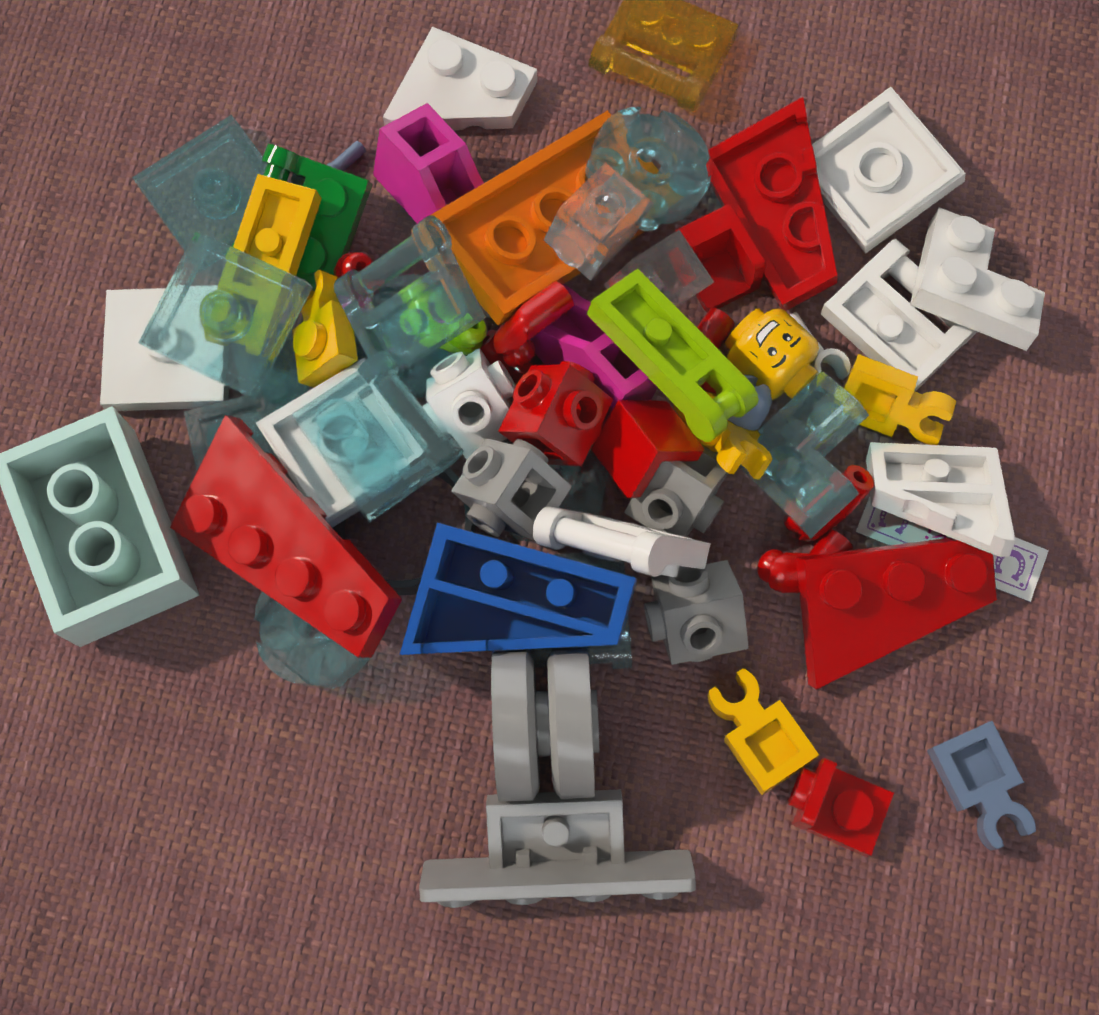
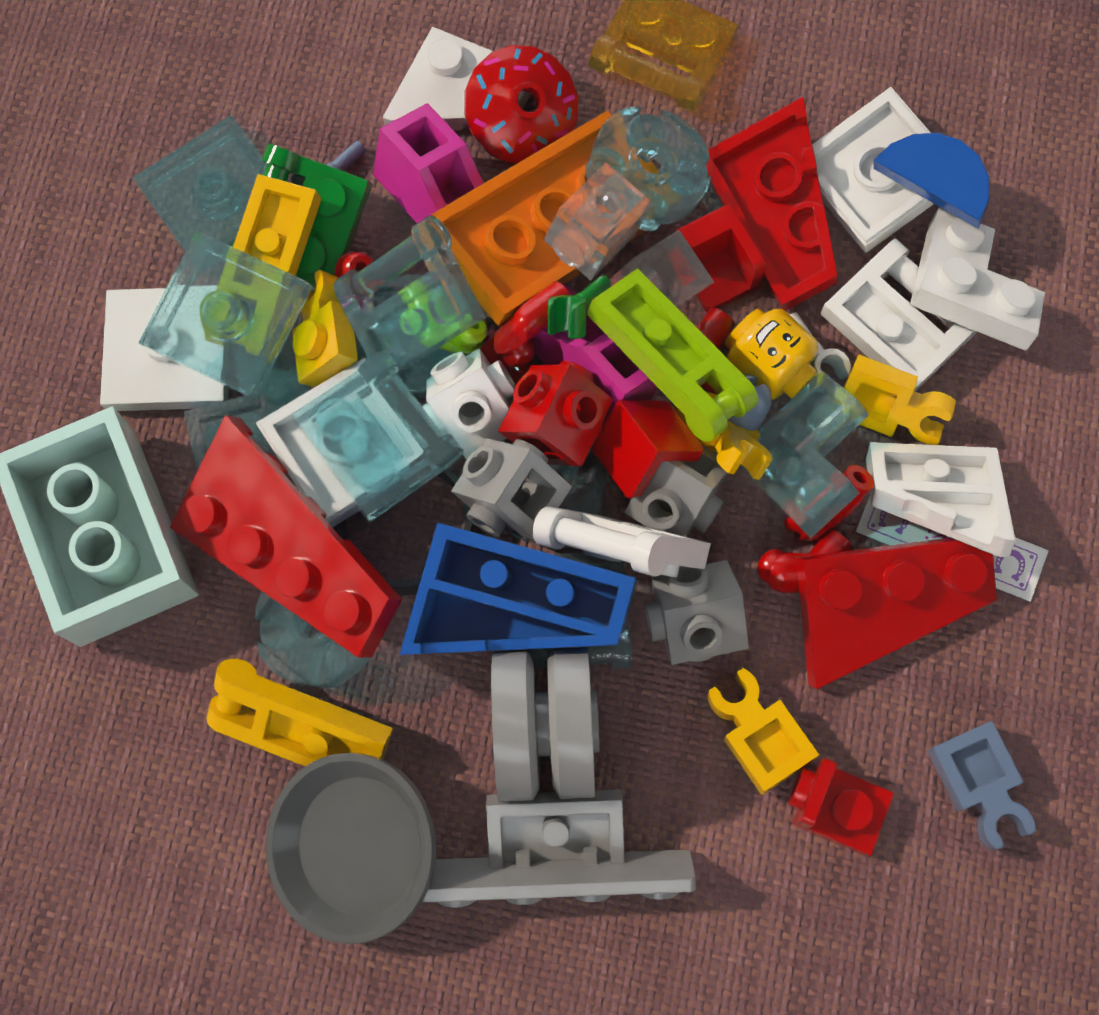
(287, 719): none -> yellow plate
(350, 848): none -> dark grey piece
(494, 109): none -> red dish
(569, 311): none -> green hand
(939, 171): none -> blue tile

